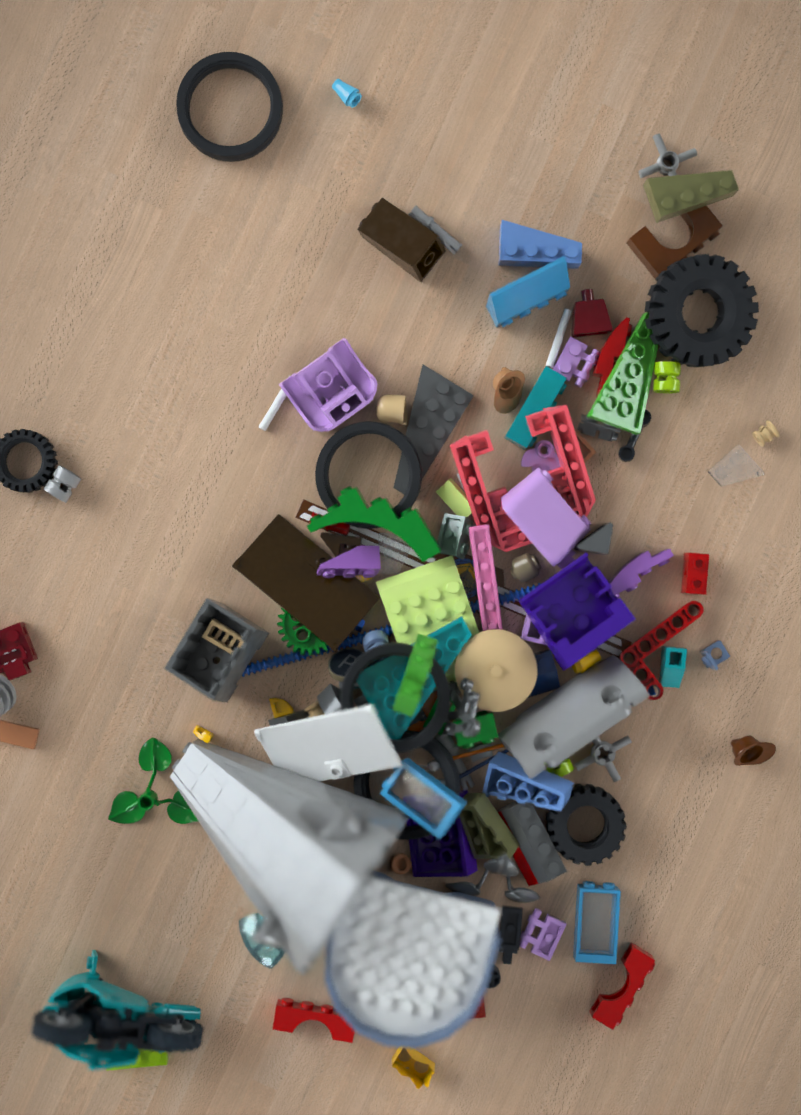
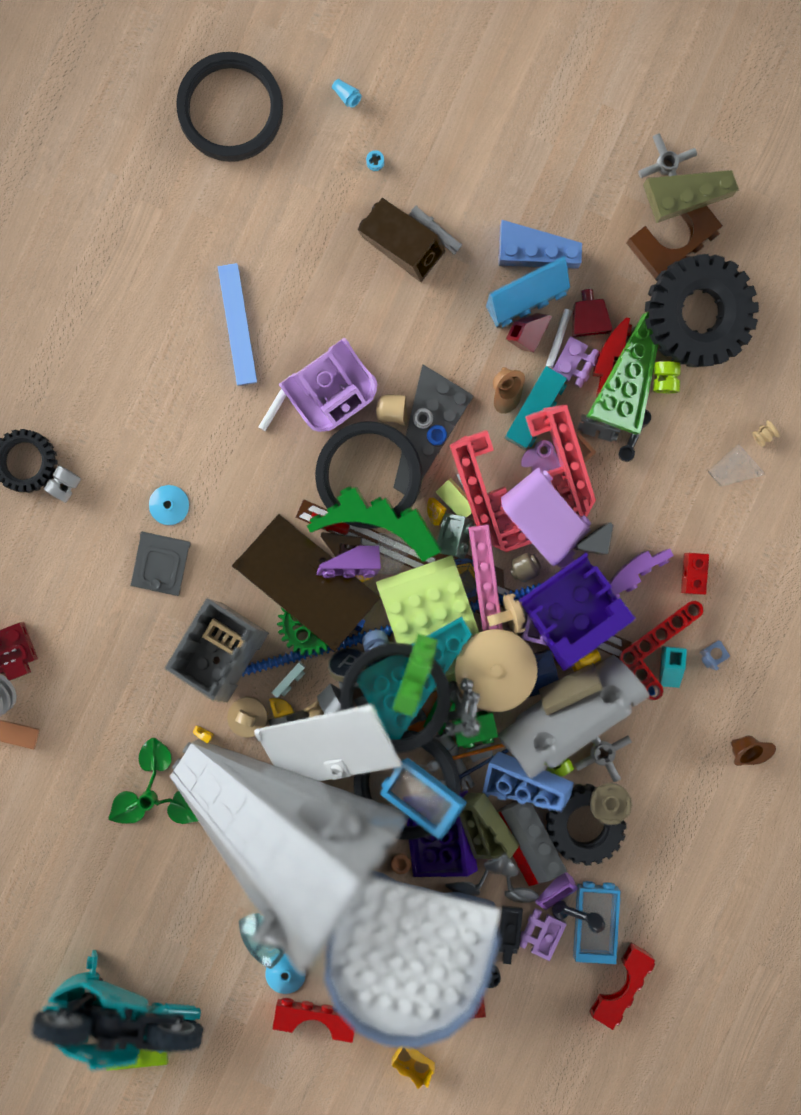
(160, 559): none -> dark grey container
(178, 509): none -> medium azure dish
(237, 324): none -> light blue tile
(246, 716): none -> tan tile
(282, 985): none -> medium azure dish
(283, 687): none -> light aqua plate
(378, 154): none -> medium azure bush
(427, 413): none -> light grey plate
(435, 511): none -> yellow tile
(437, 435): none -> blue tile
(512, 614): none -> tan tile
(528, 331): none -> dark red slope
(557, 891): none -> medium lavender slope
(570, 689): none -> dark tan tile
(594, 920): none -> black bar
(610, 803): none -> dark tan tile

